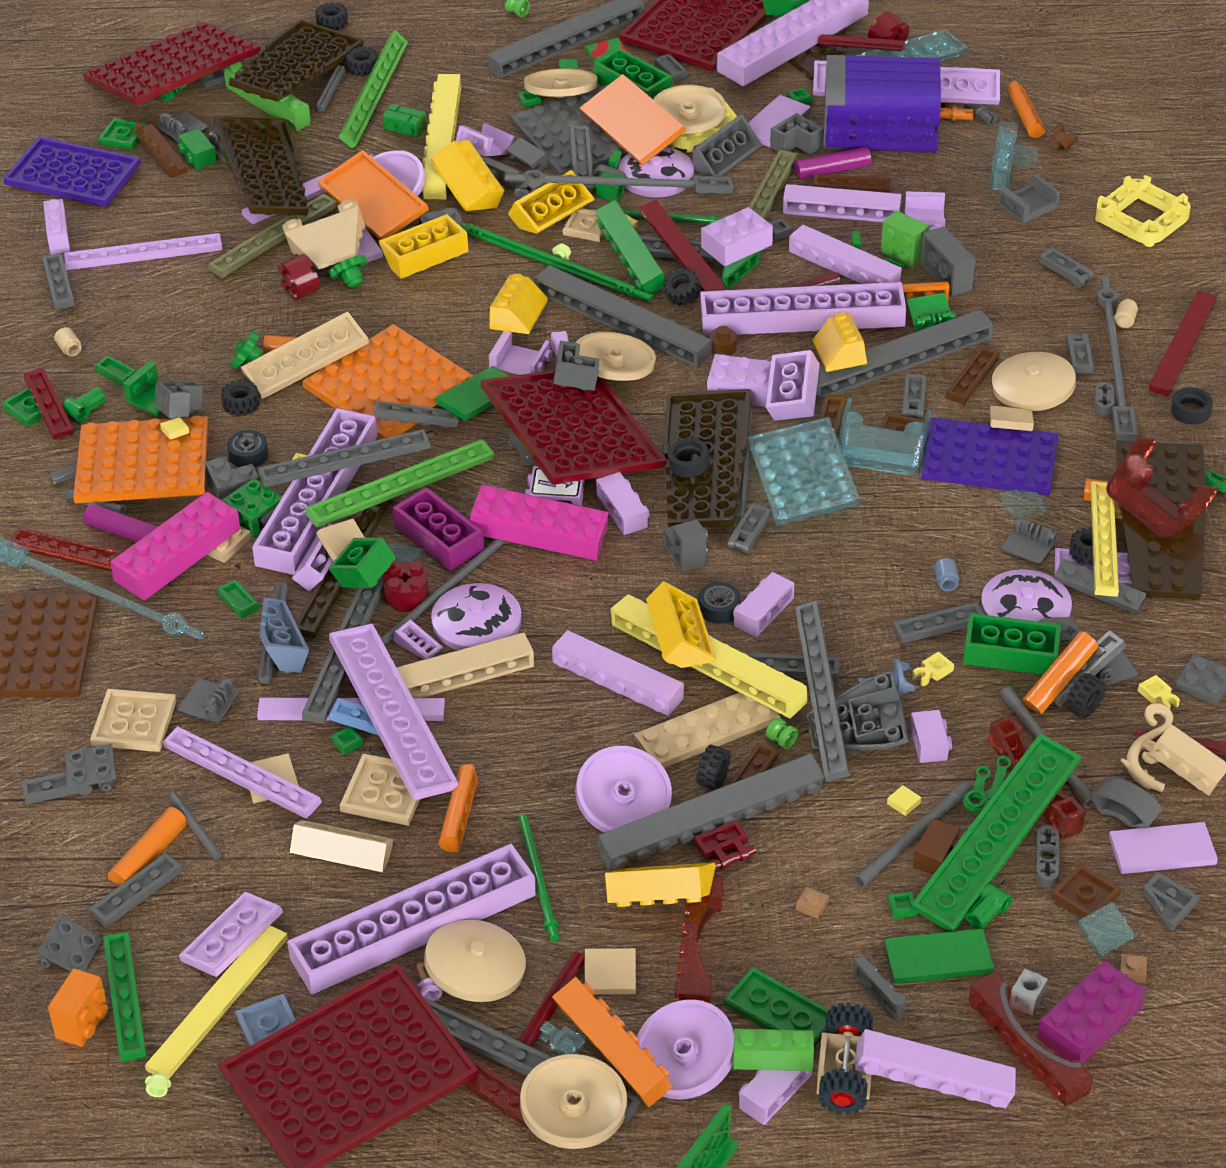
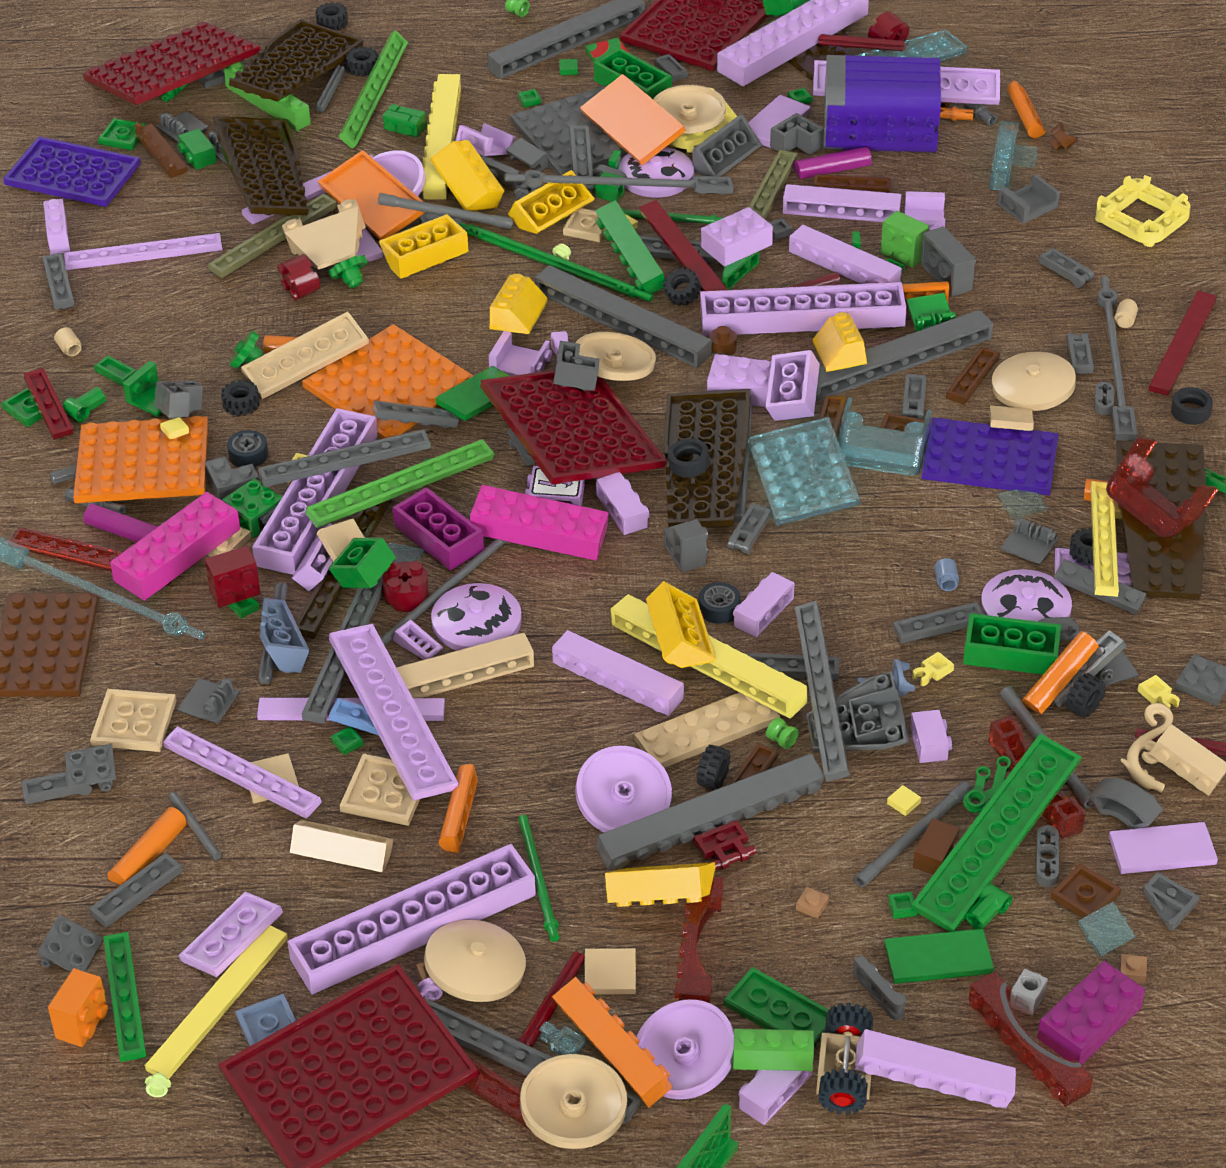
(232, 576): none -> dark red brick
(395, 201): none -> dark grey piece
(560, 82): tan dish -> none

